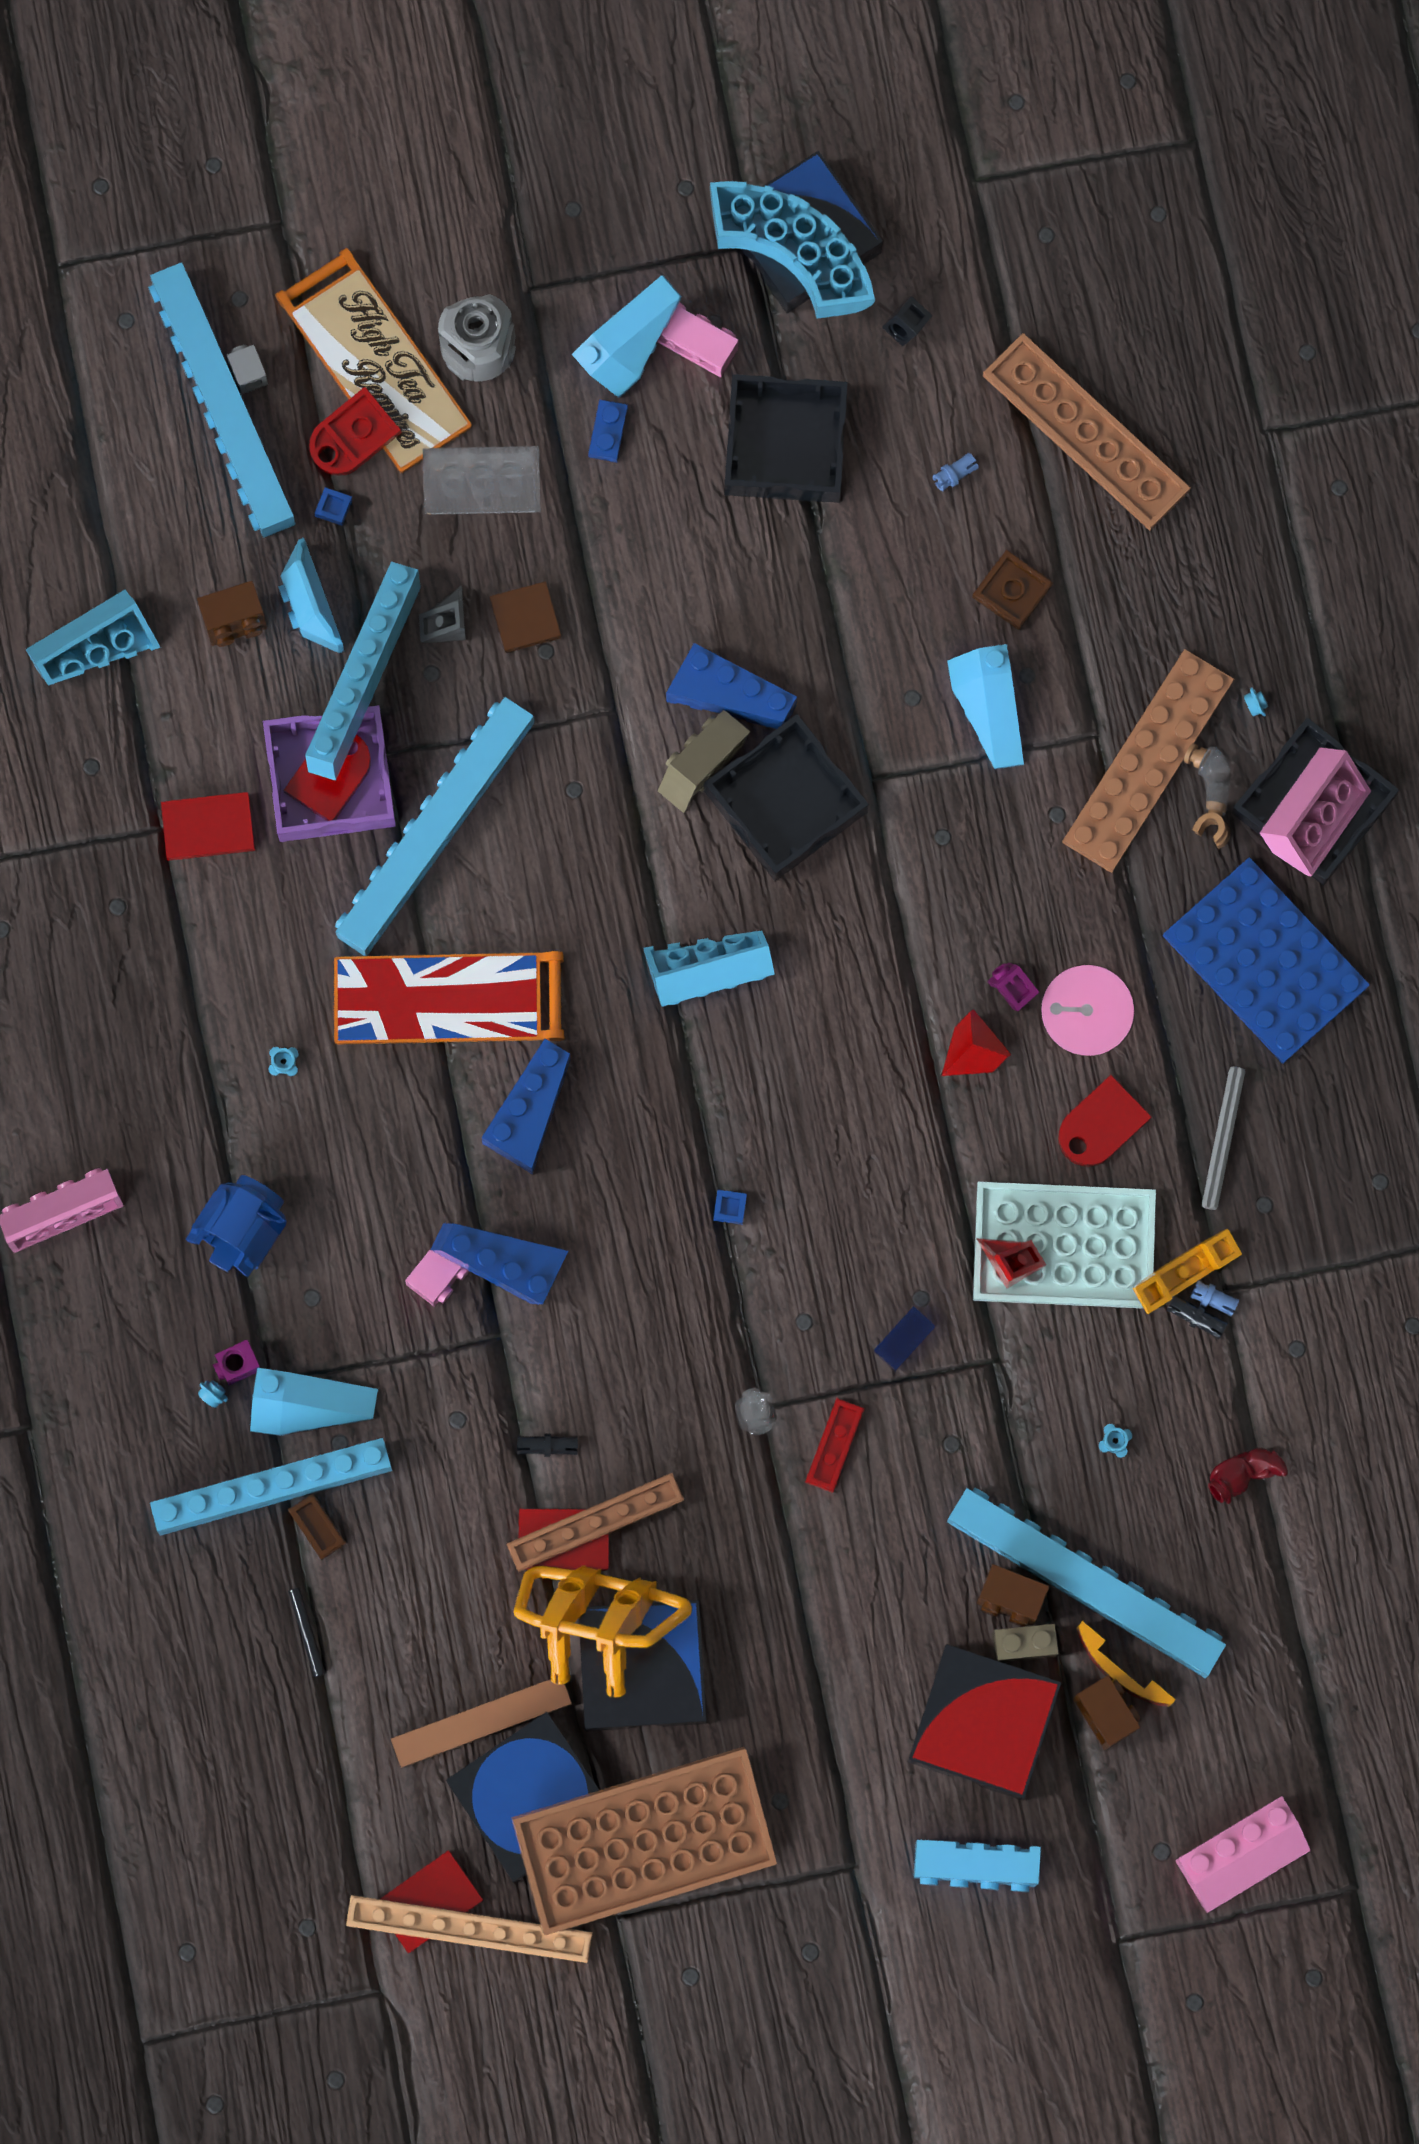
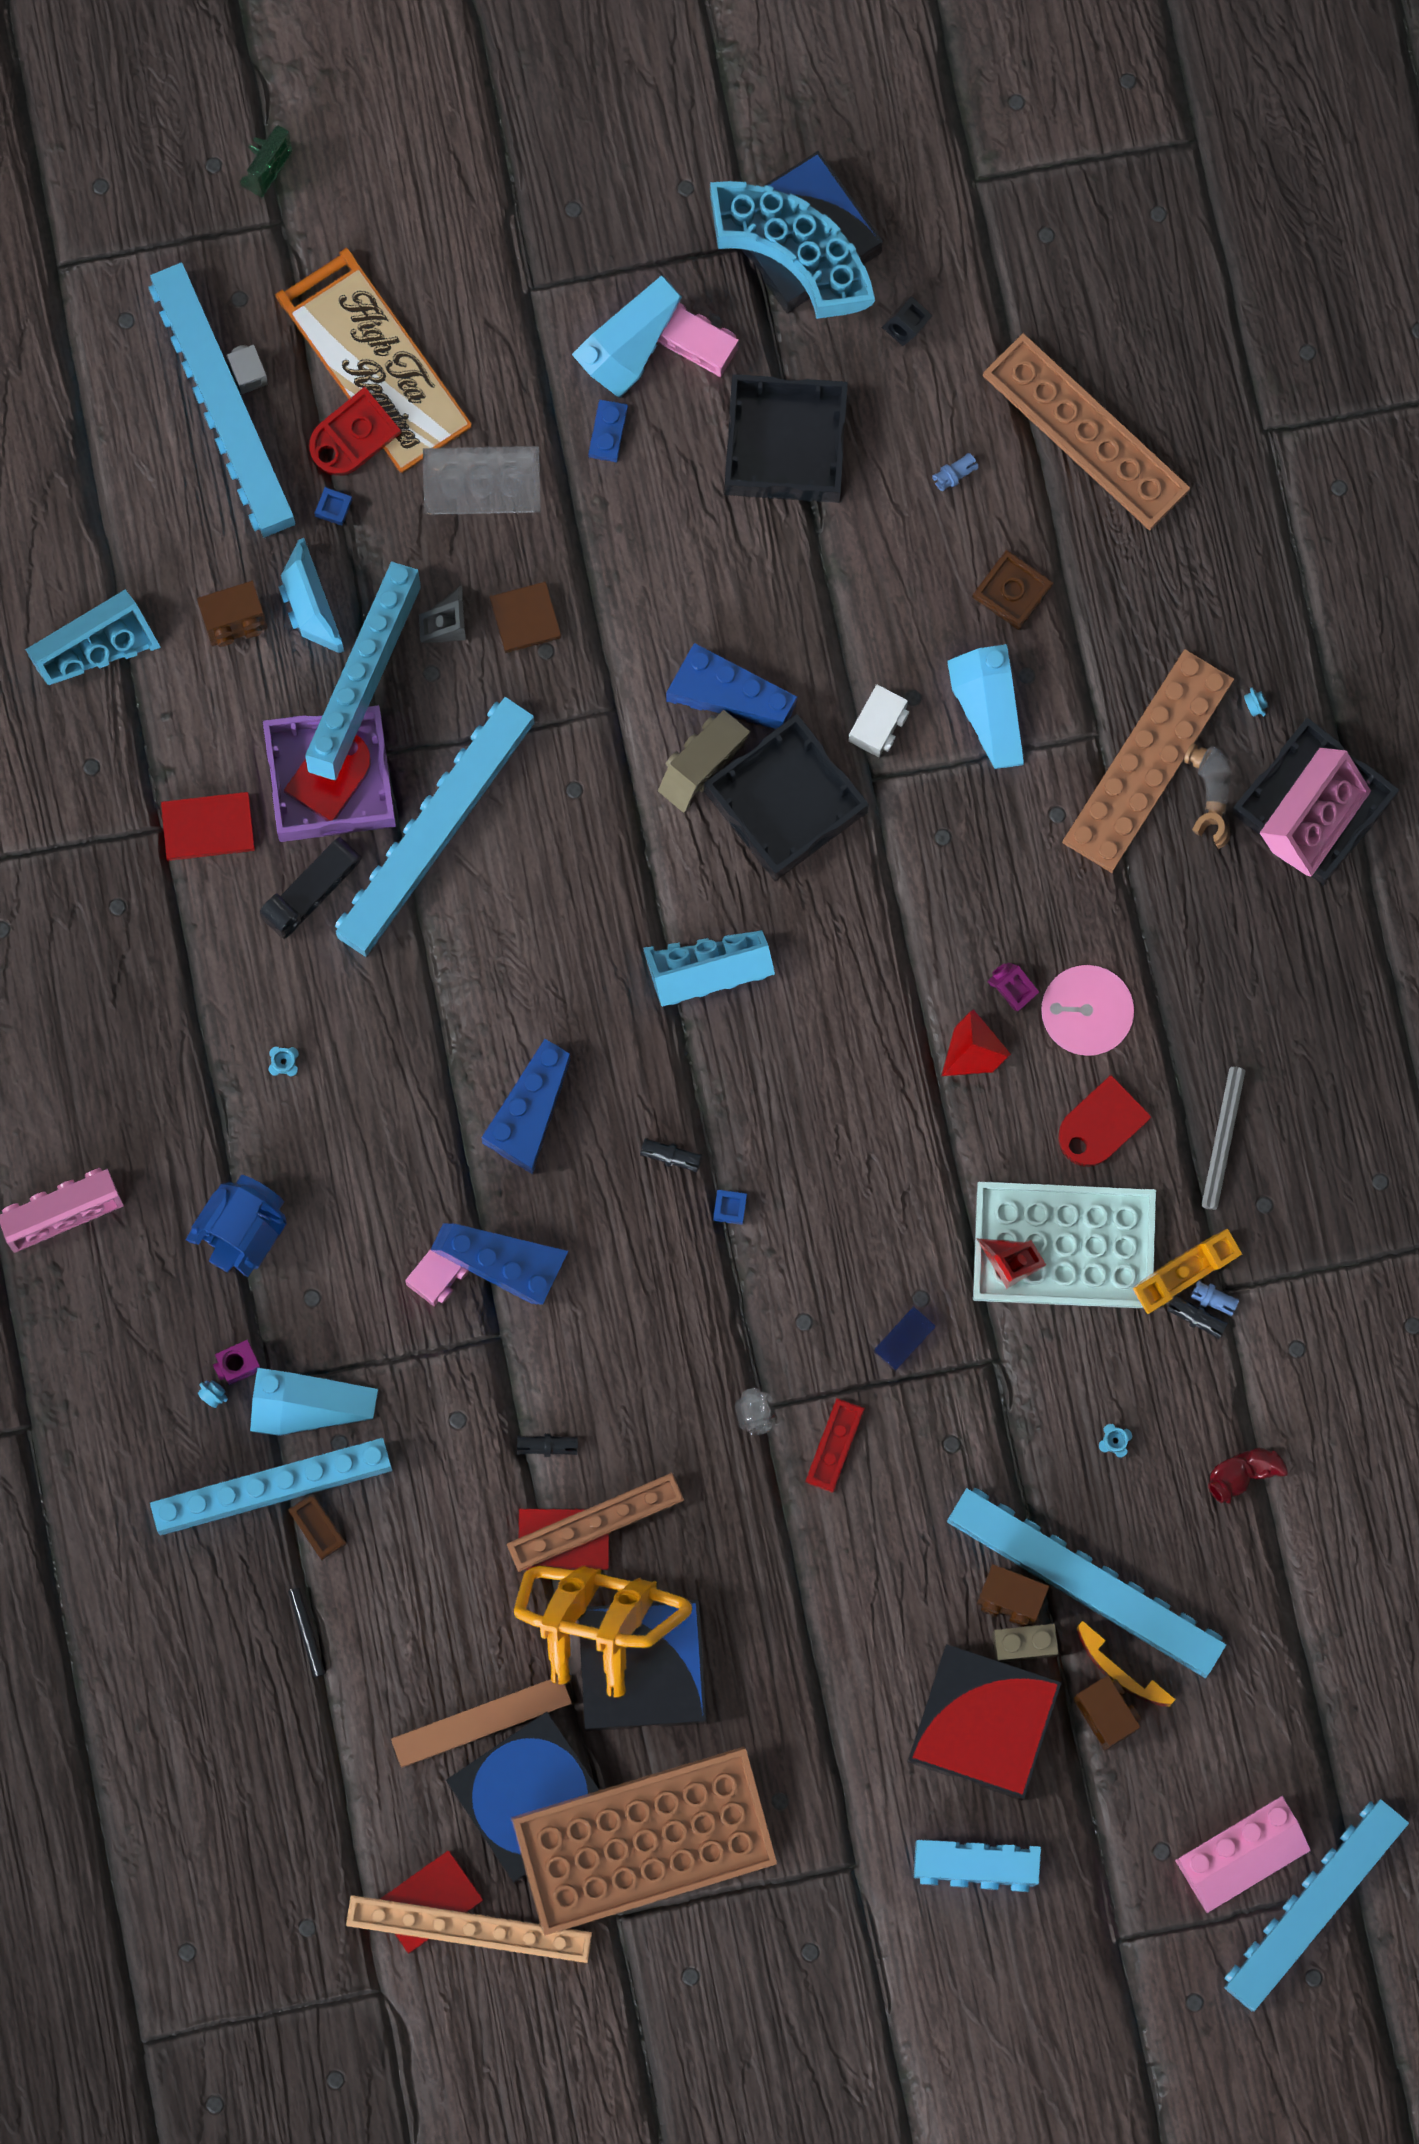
(268, 161): none -> clear green piece
(310, 889): none -> black beam
(445, 998): flag -> none
(486, 347): light grey piece -> none
(671, 1155): none -> black pin
(878, 721): none -> white brick
(1266, 960): blue plate -> none
(1315, 1905): none -> medium azure brick

